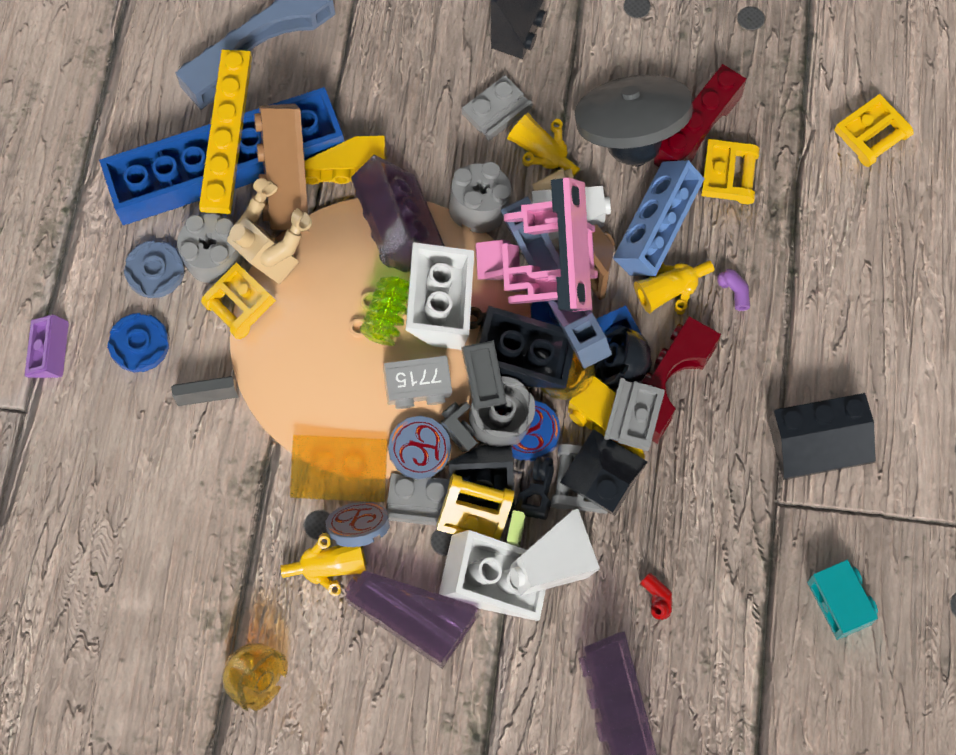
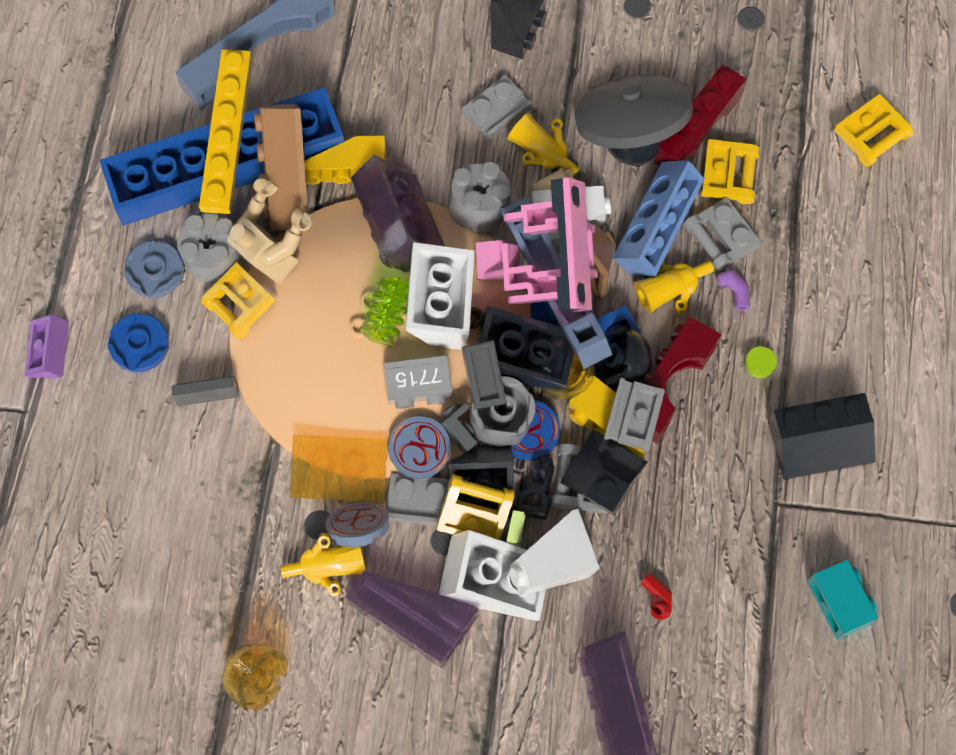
(728, 228): none -> light grey plate
(760, 362): none -> lime tile

